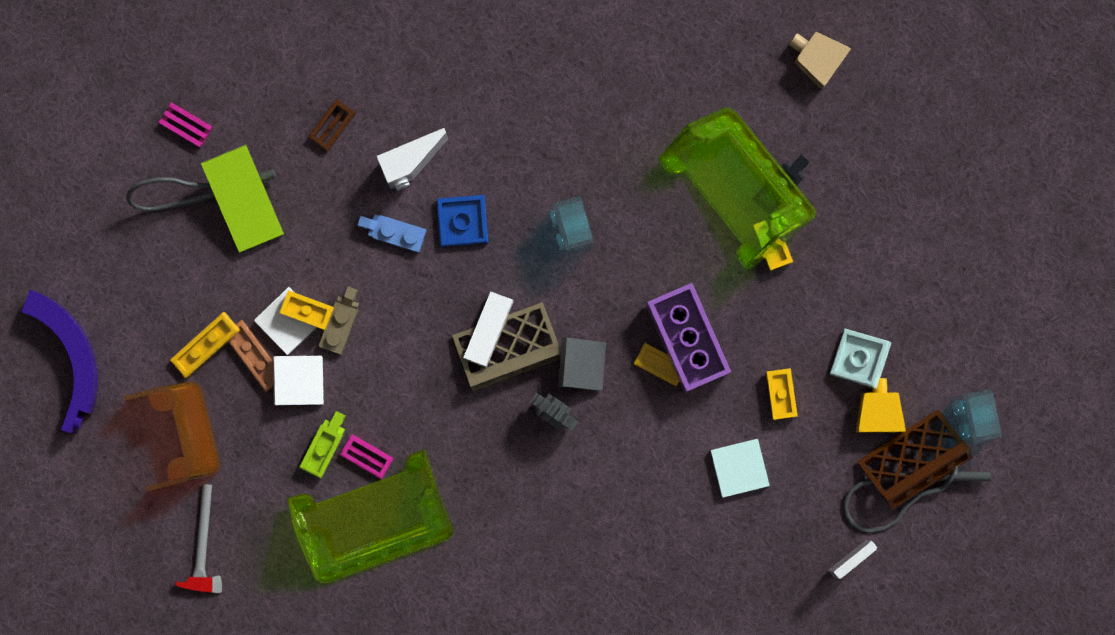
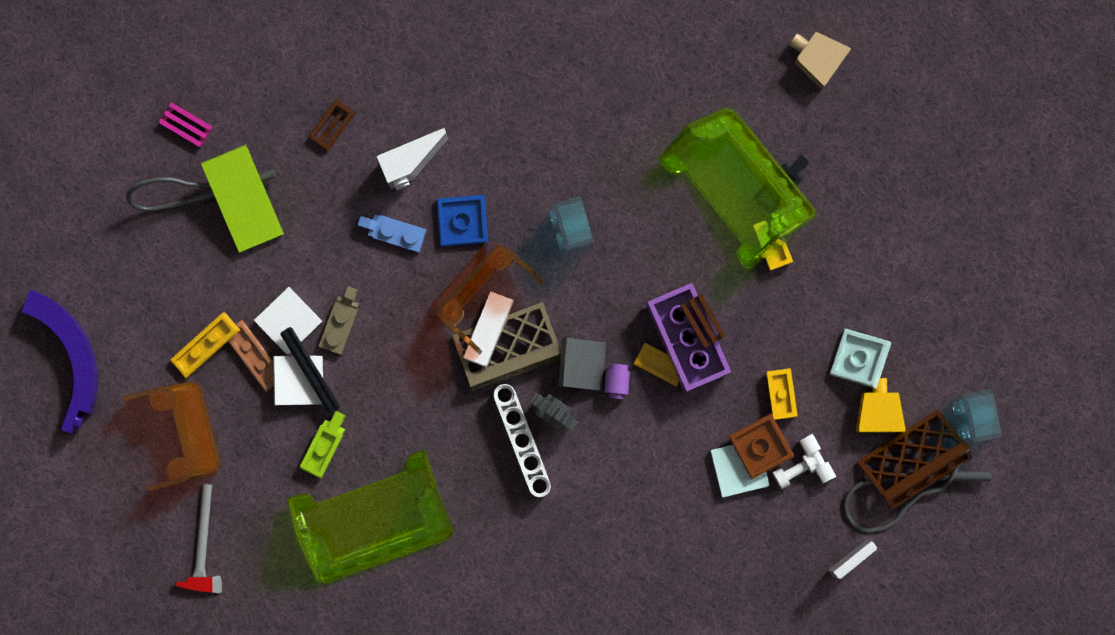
(306, 310): yellow plate -> none
(310, 370): none -> black axle
(349, 446): dark pink tile -> none
(450, 303): none -> clear orange windscreen
(522, 428): none -> white beam
(617, 381): none -> medium lavender brick
(713, 338): none -> reddish brown tile
(761, 446): none -> dark orange tile
(812, 461): none -> white bar

